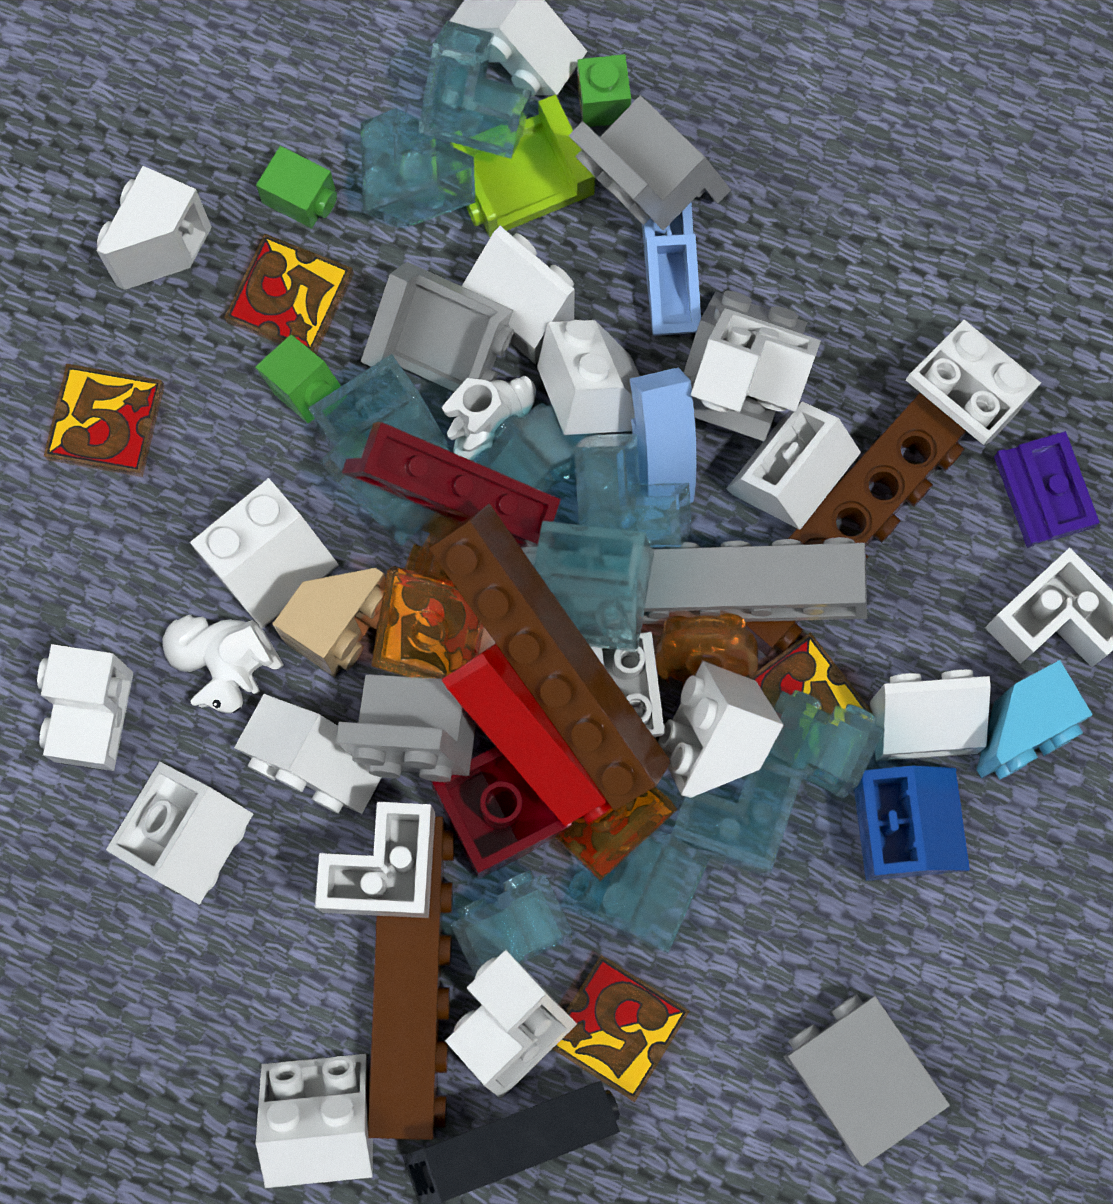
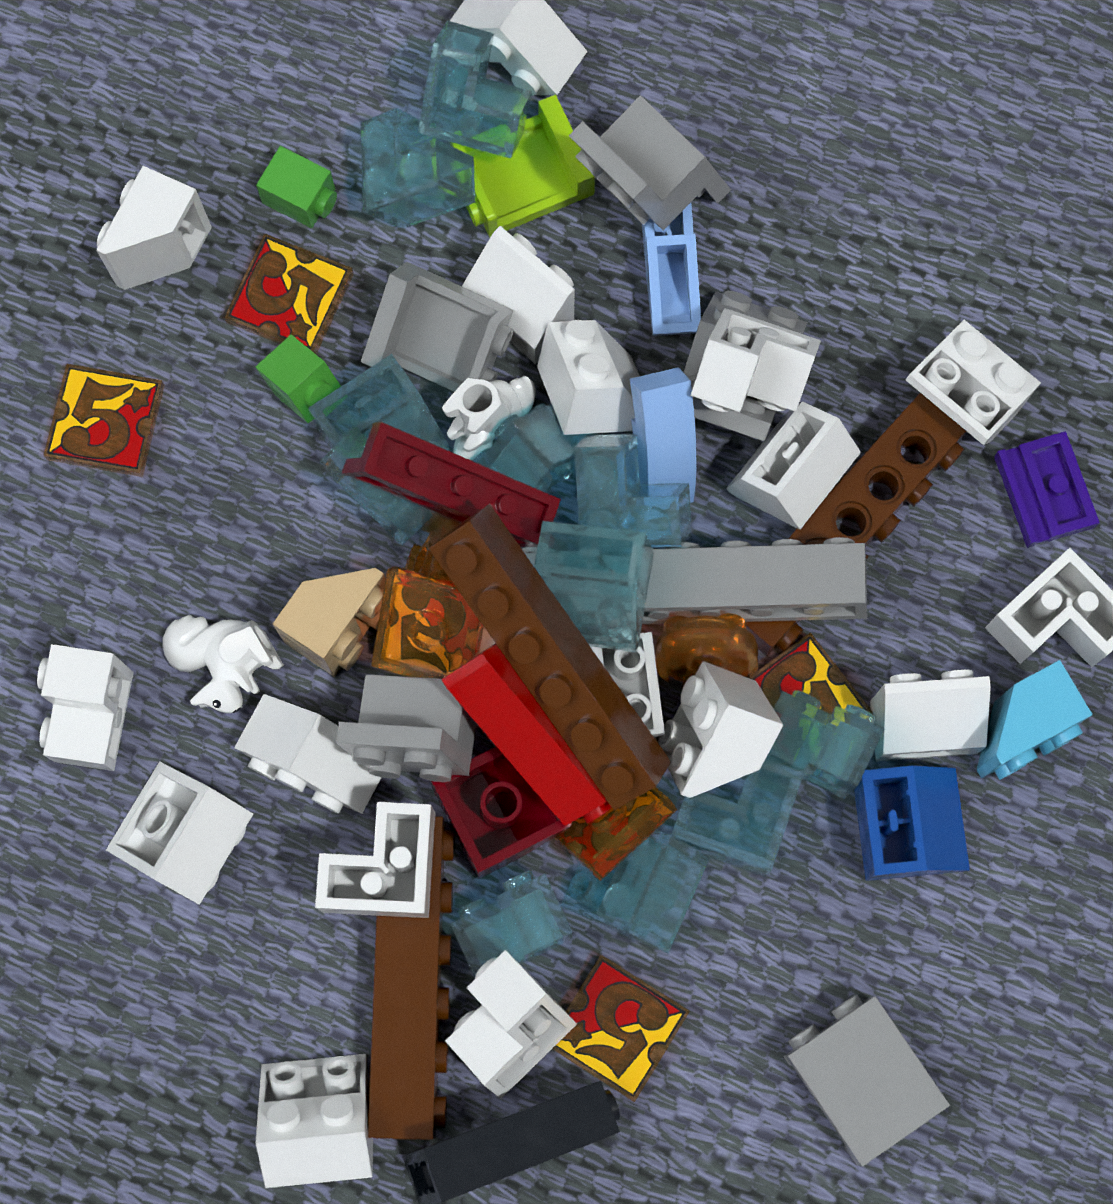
(263, 552): white slope -> none
(603, 89): bright green brick -> none

